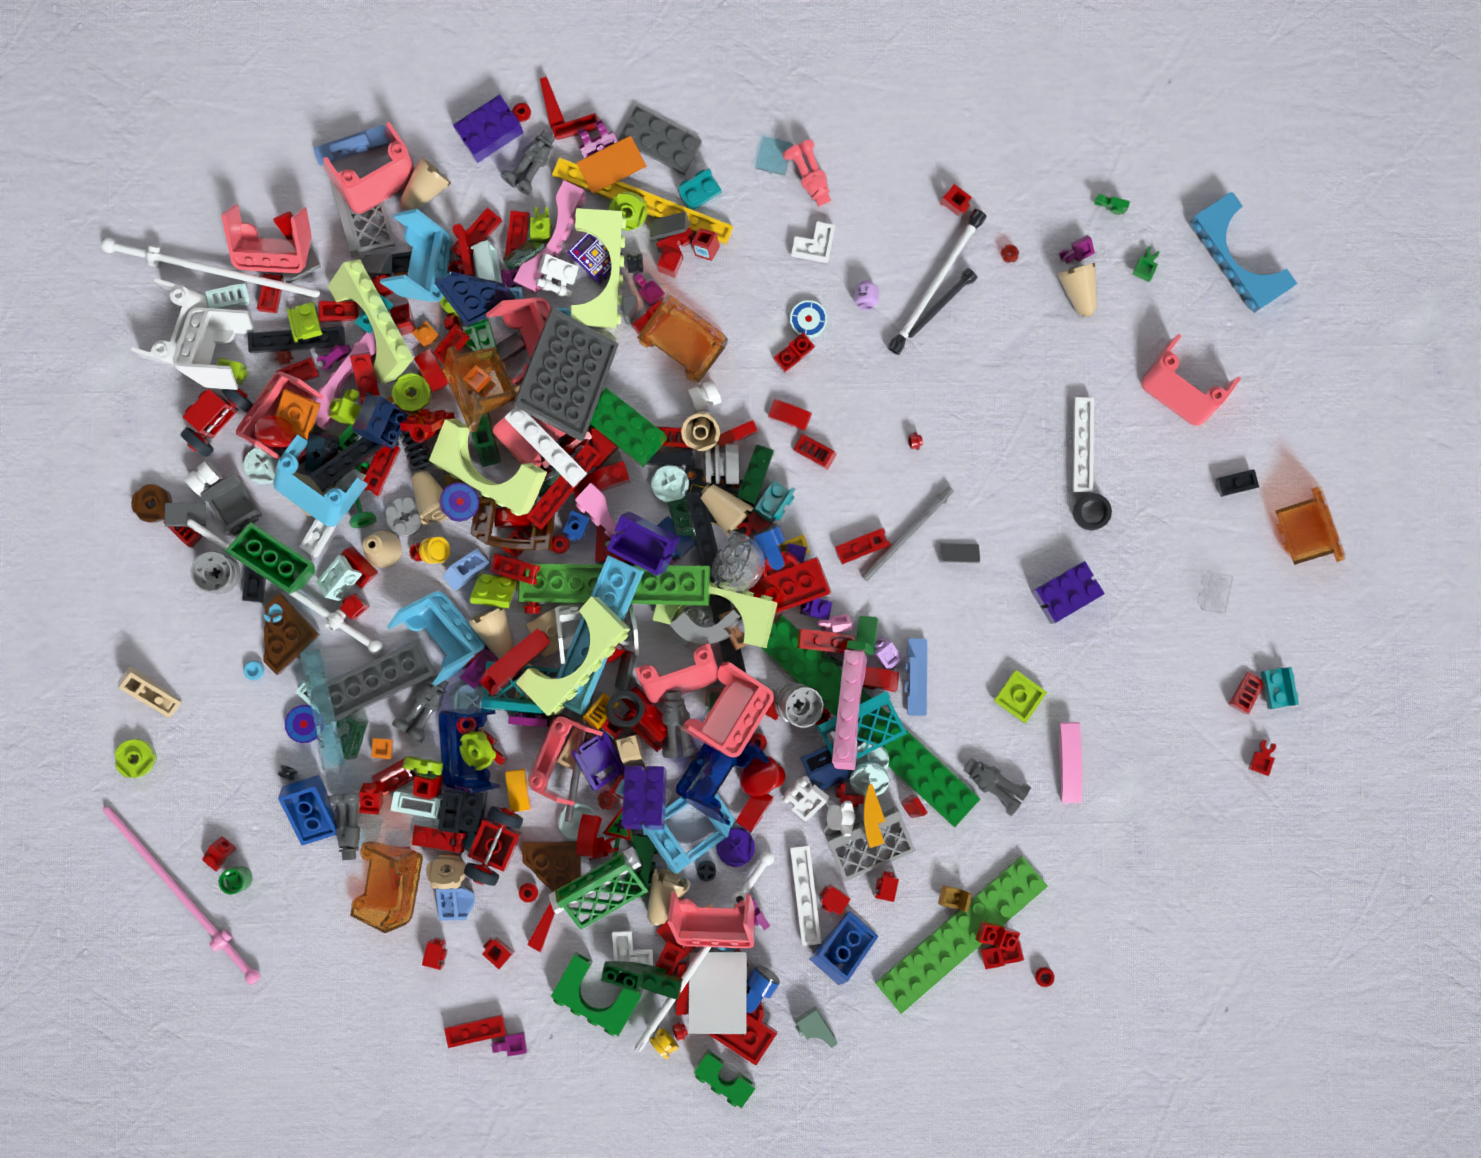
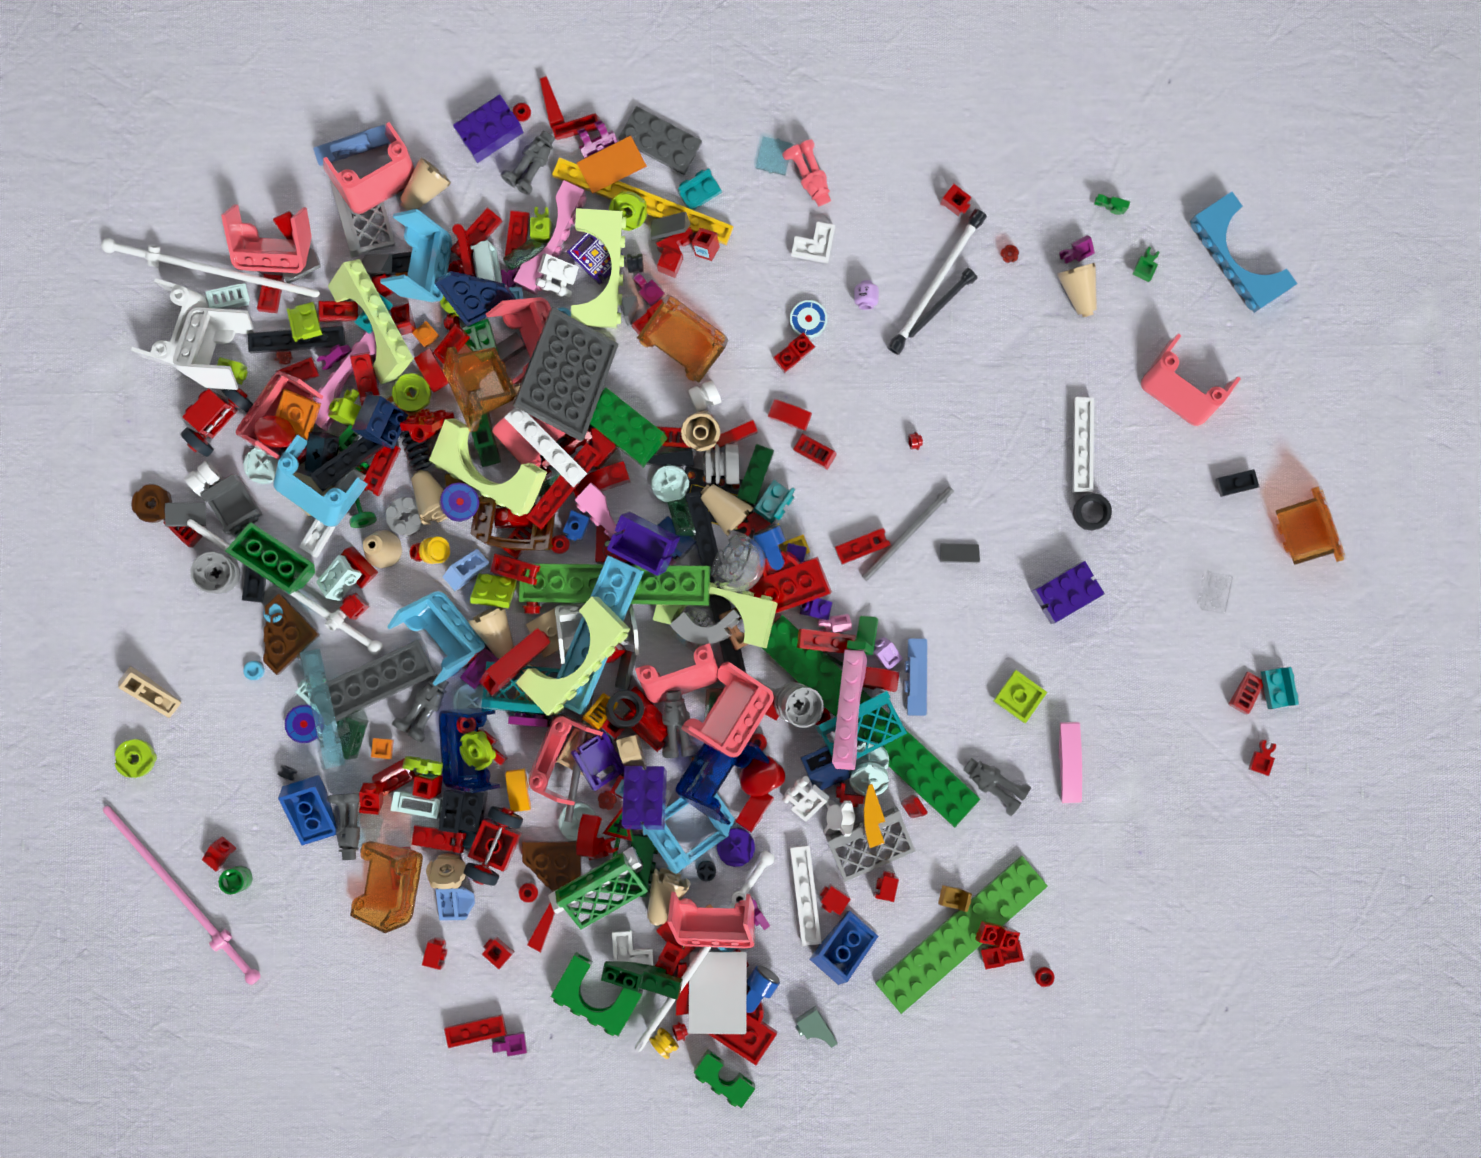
(477, 378): orange plate -> none

